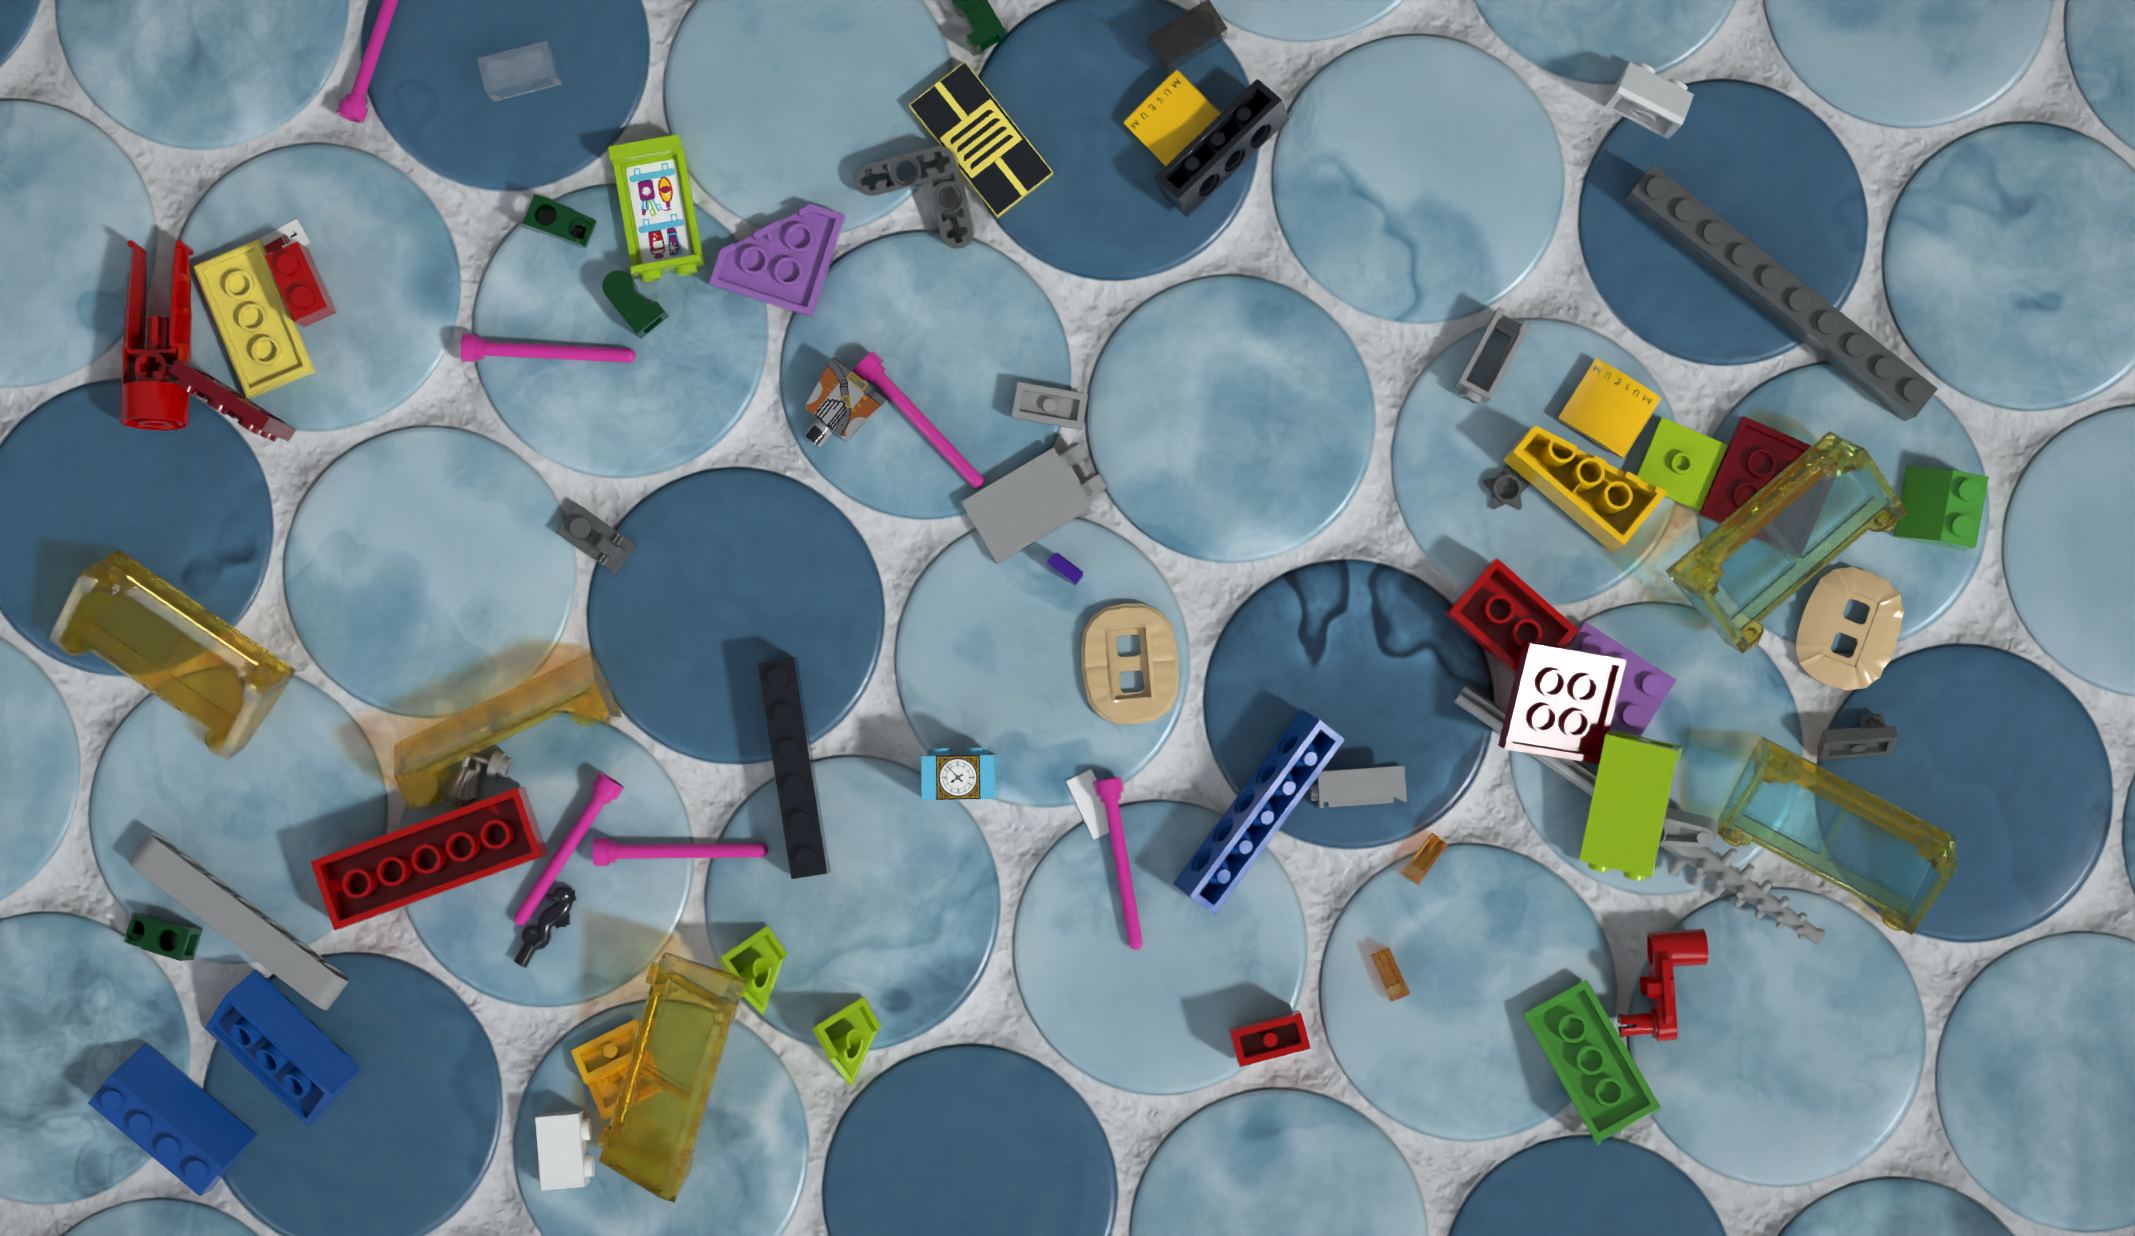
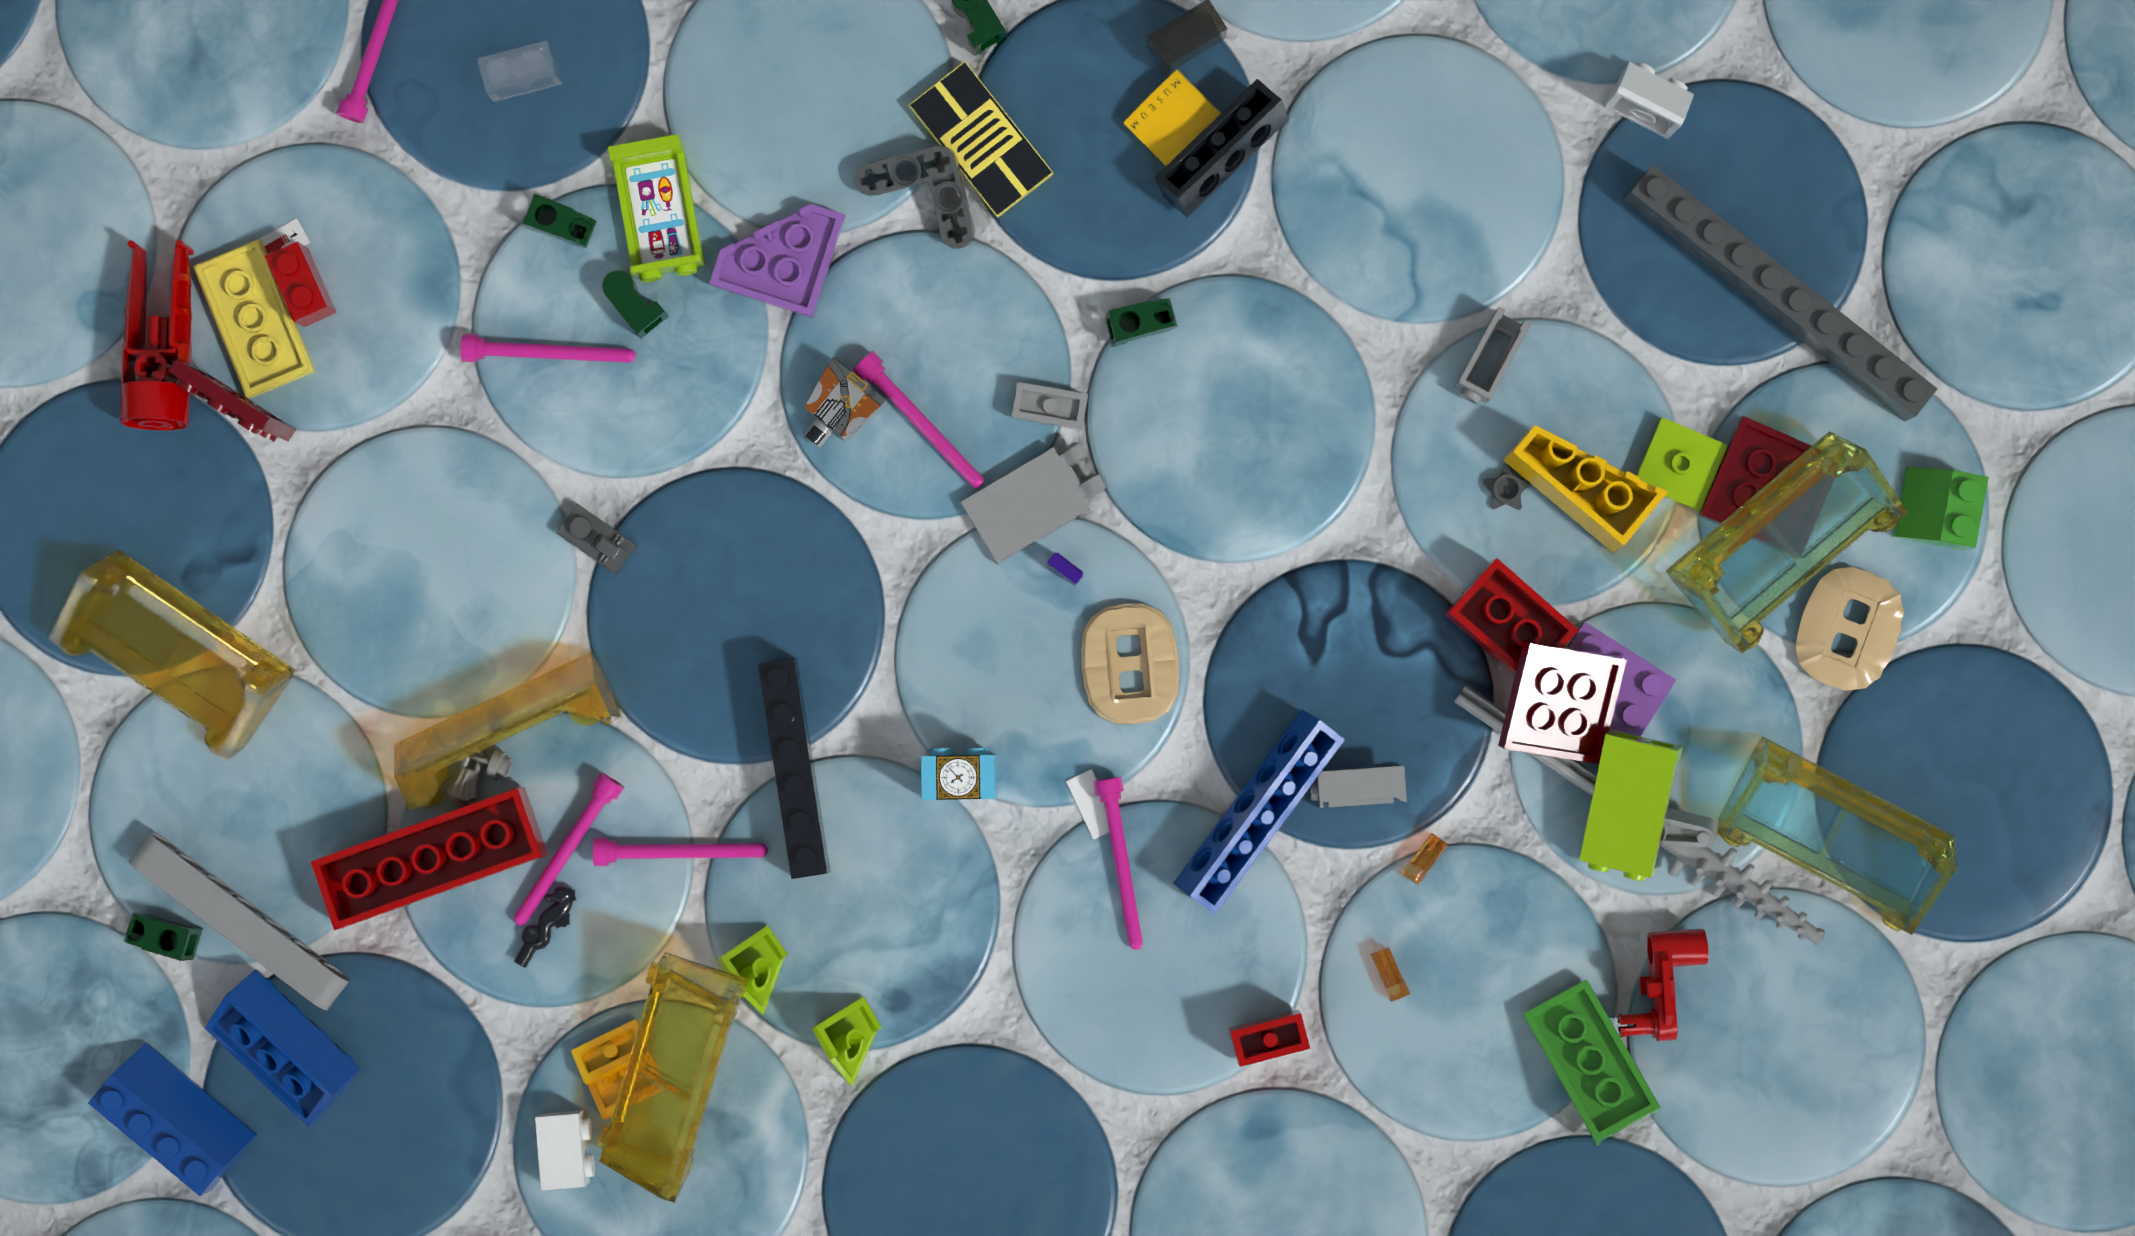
(1140, 321): none -> dark green leg
(1609, 408): yellow slope -> none
(1867, 740): dark grey hinge -> none

